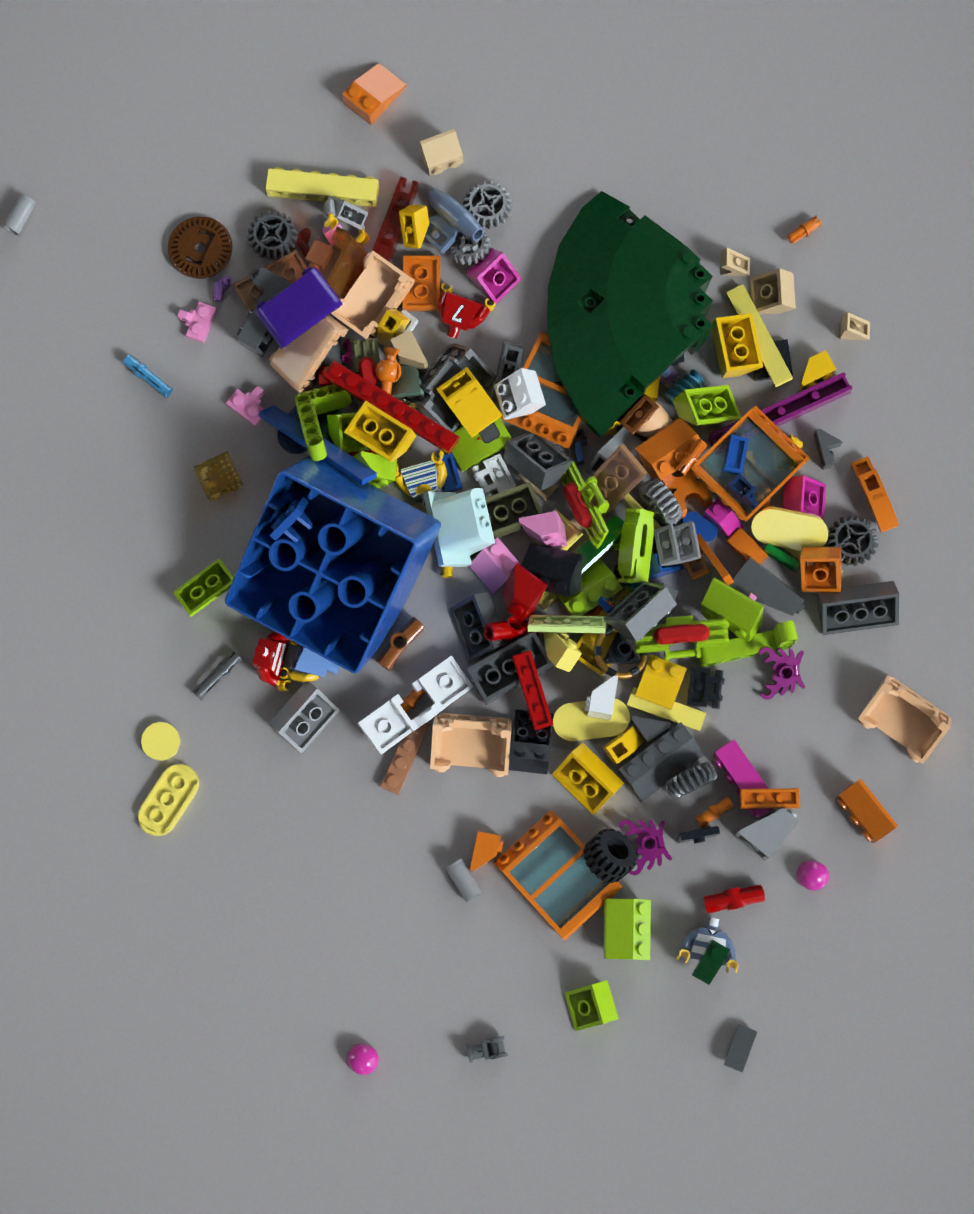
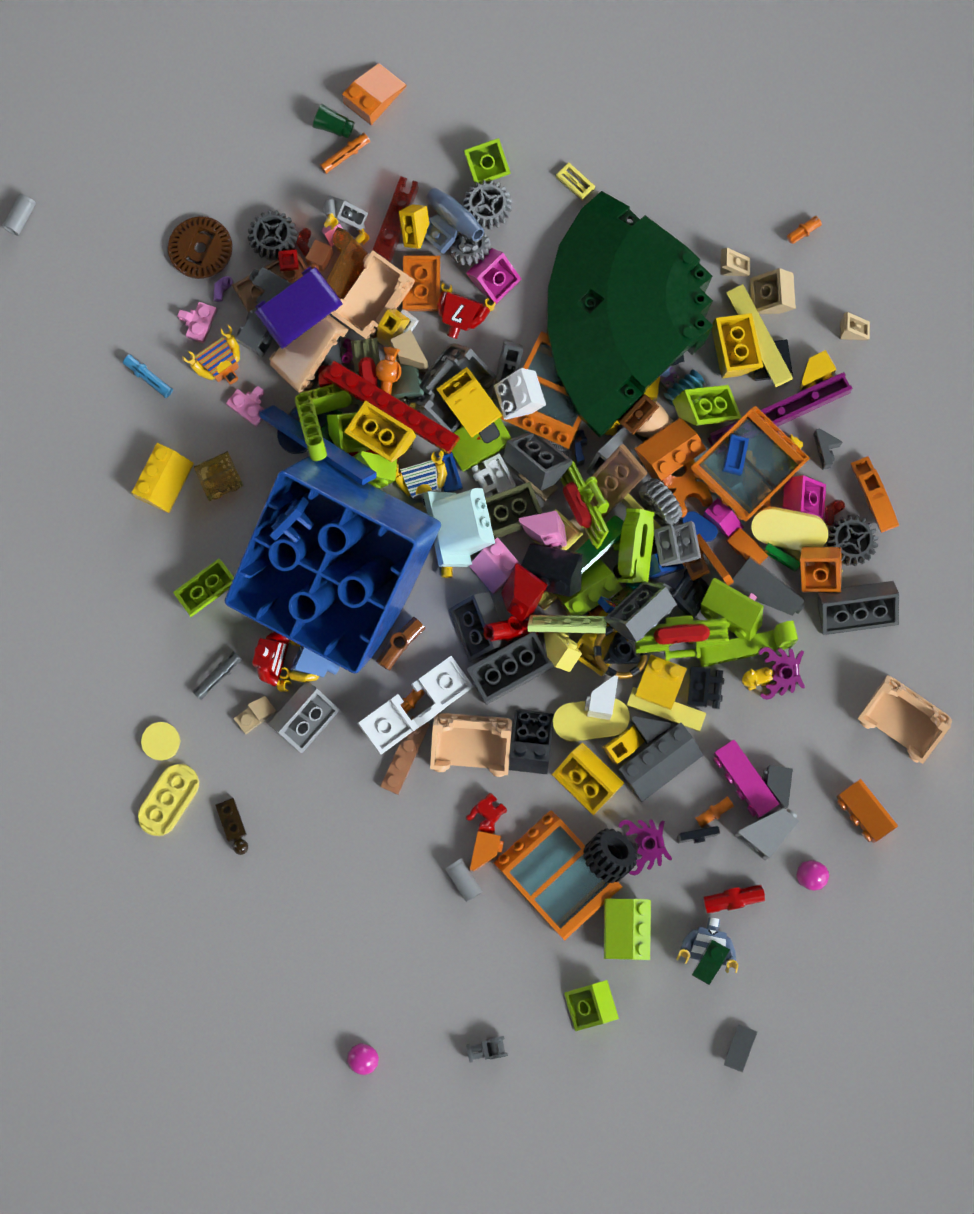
(162, 478): none -> yellow slope
(218, 359): none -> torso
(232, 825): none -> dark brown plate
(255, 714): none -> tan slope
(288, 260): none -> red plate
(319, 186): light yellow brick -> none
(332, 122): none -> dark green plant
(350, 149): none -> orange pin
(441, 152): tan slope -> none
(487, 161): none -> lime slope
(489, 812): none -> red animal
(532, 690): red tile -> none
(586, 192): none -> light yellow tile
(691, 780): dark grey gear -> none
(692, 456): orange axle -> none
(692, 600): none -> black plate
(743, 491): dark blue slope -> none
(759, 677): none -> yellow animal
(770, 798): orange tile -> none
(779, 783): none -> dark grey slope
(832, 509): none -> clear red arm

